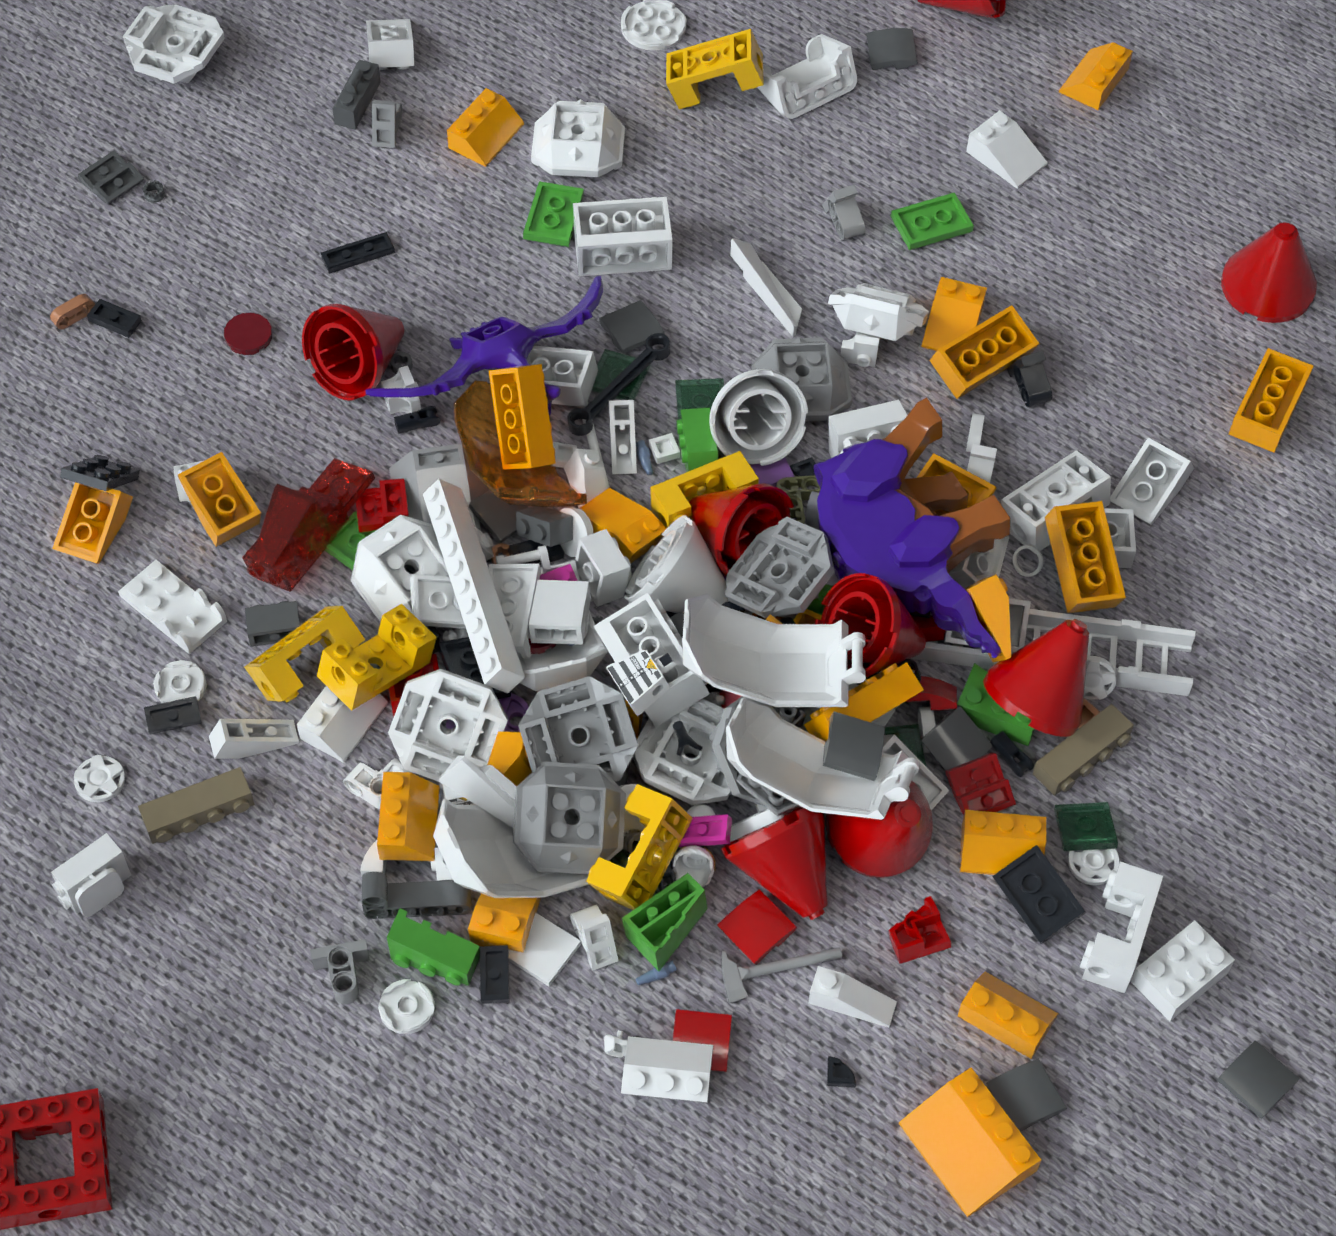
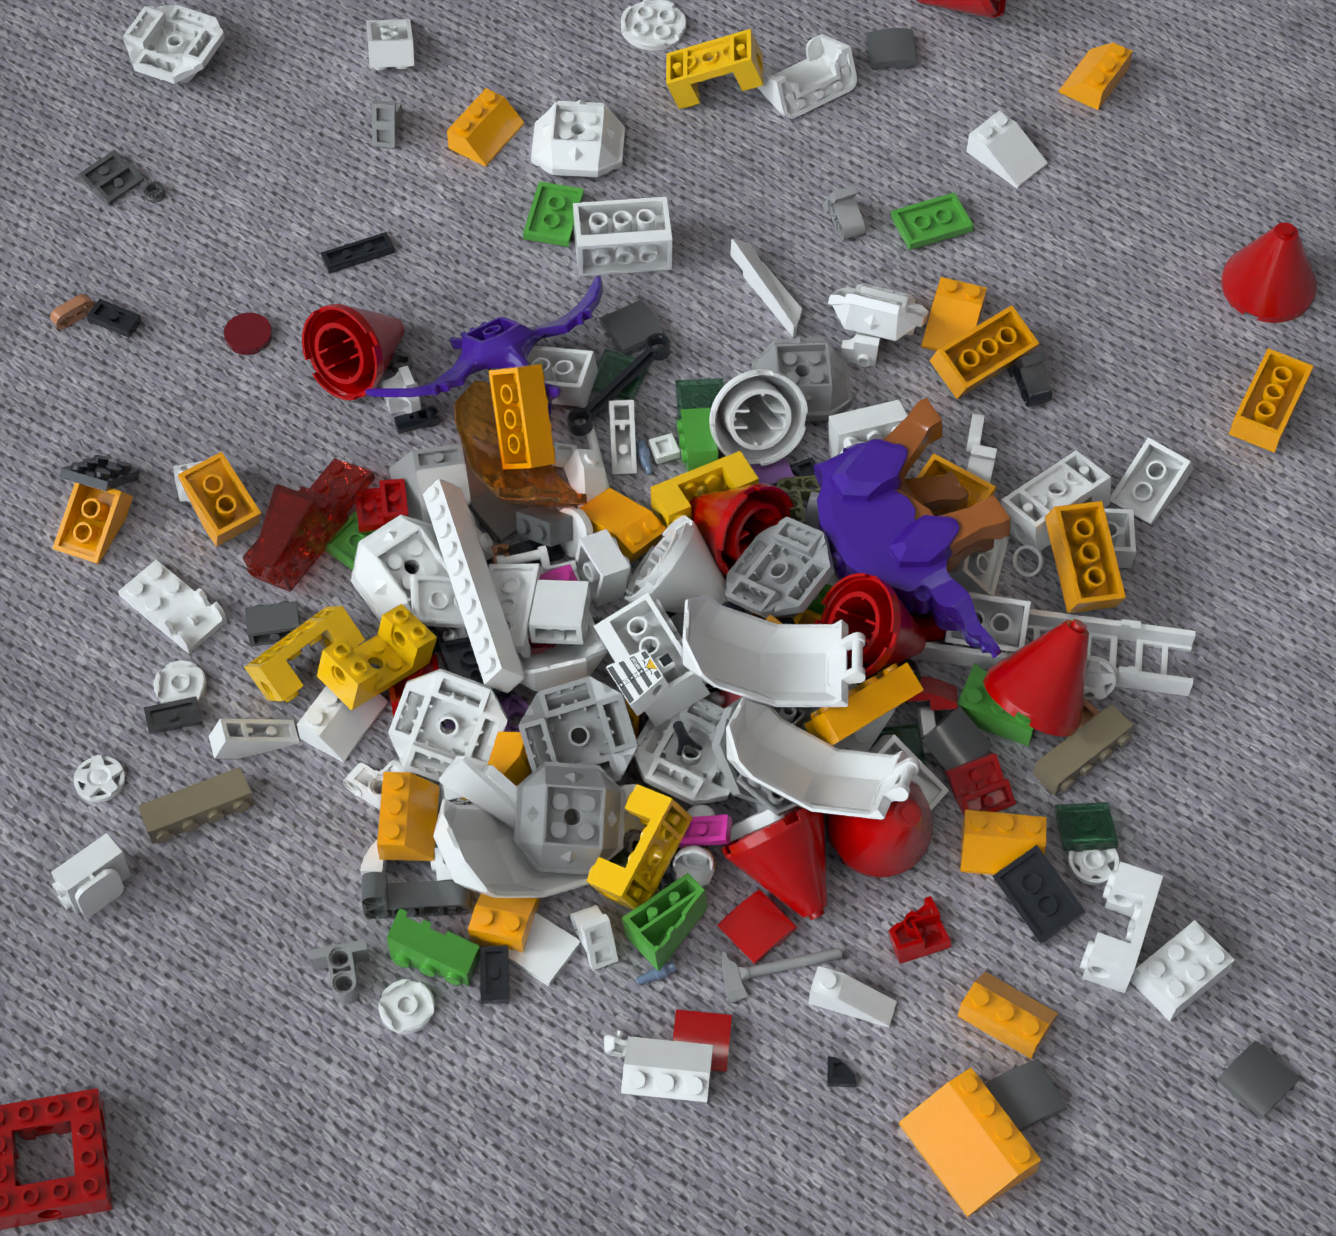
(356, 94): dark grey piece -> none
(854, 746): dark grey slope -> none
(992, 611): light orange slope -> none
(1009, 751): black bar -> none

